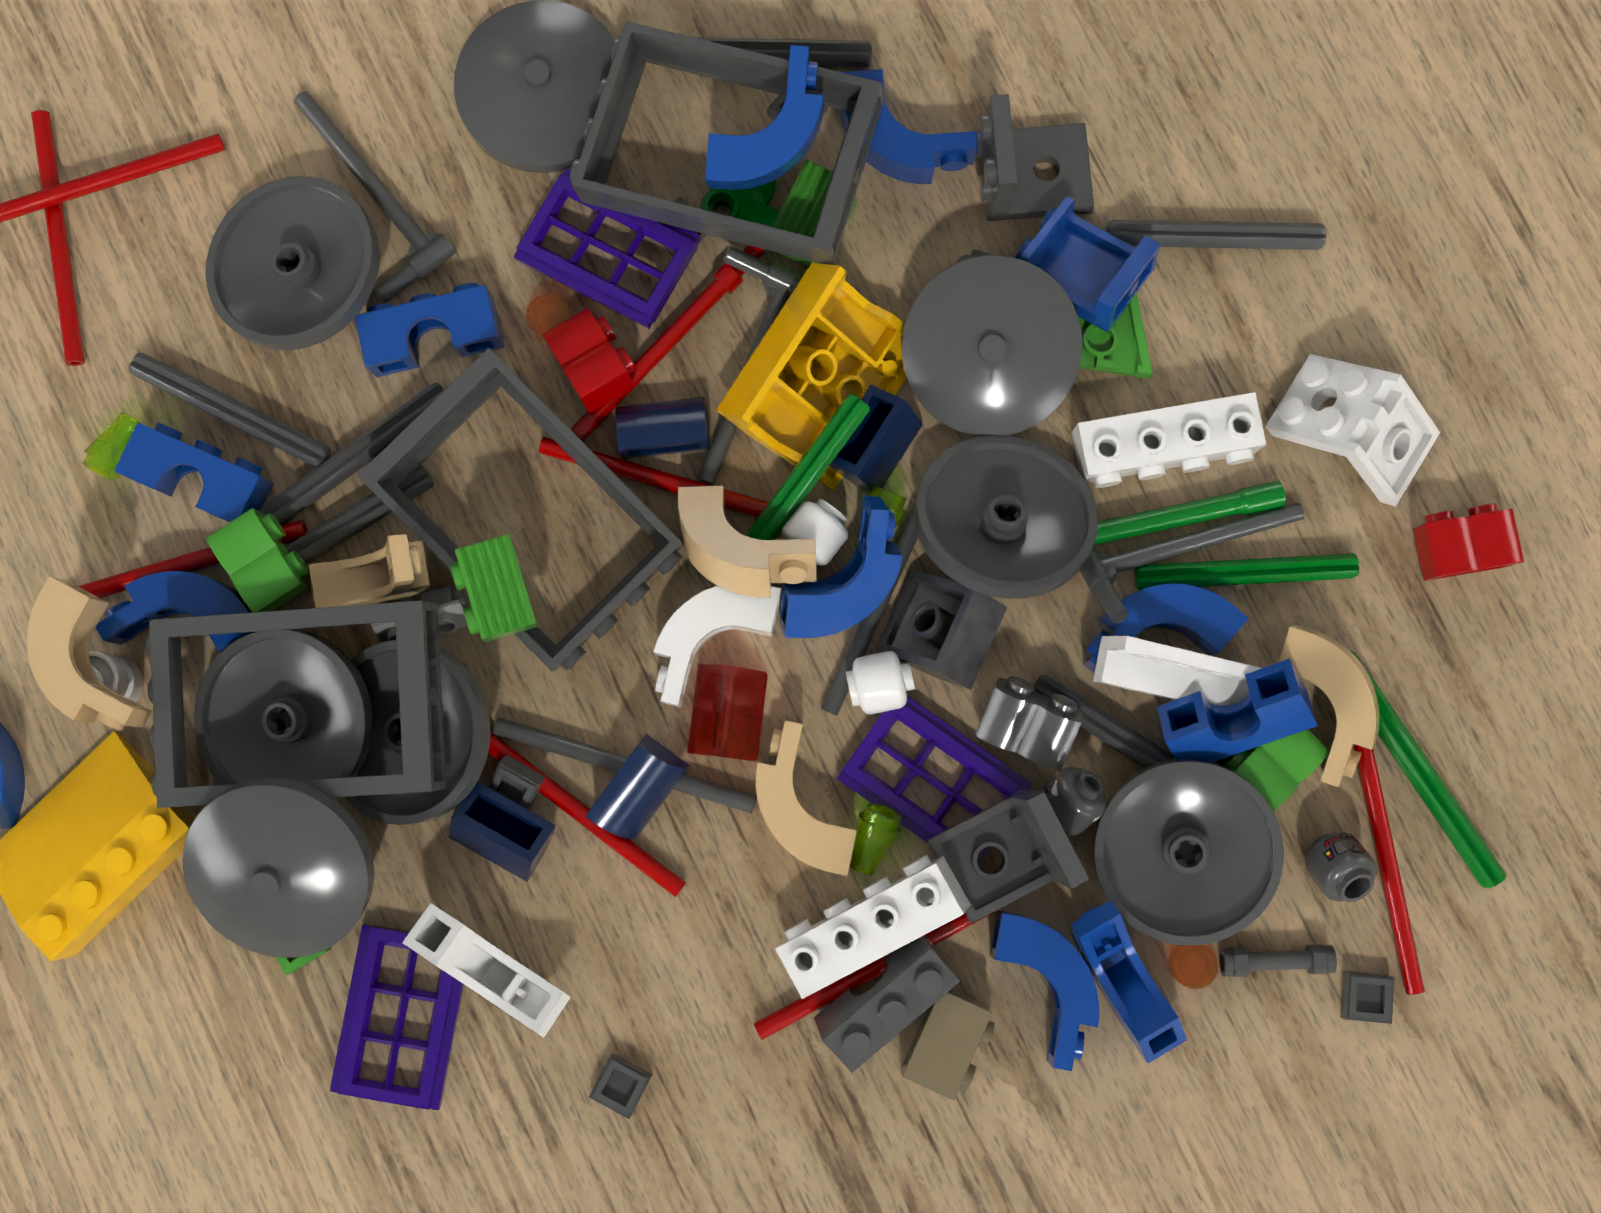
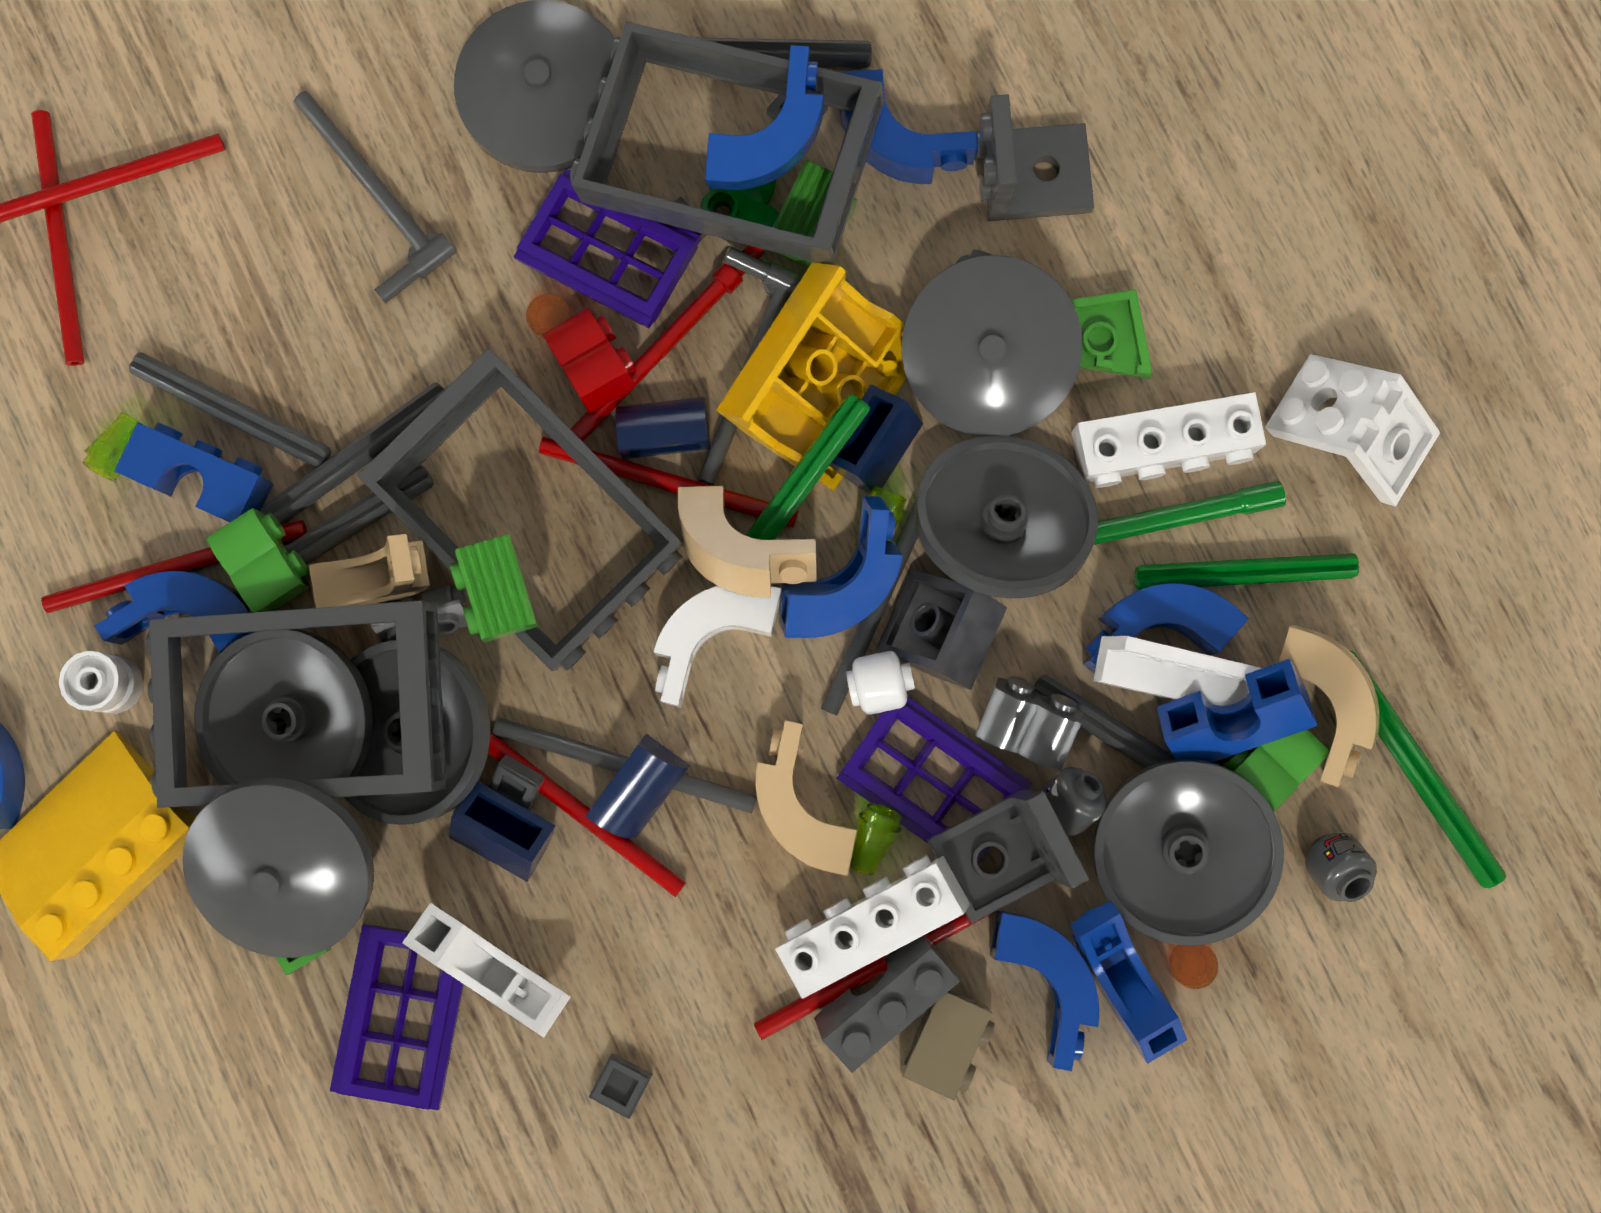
(60, 659): tan arch -> none
(292, 263): dark grey dish -> none
(392, 332): blue arch -> none
(727, 712): clear red panel -> none
(821, 523): white head -> none
(1090, 264): blue panel -> none
(1101, 569): dark grey bar -> none
(1221, 234): dark grey axle -> none
(1315, 958): dark grey bar -> none
(1367, 997): dark grey tile -> none
(1389, 872): red piece -> none
(1468, 543): red brick -> none

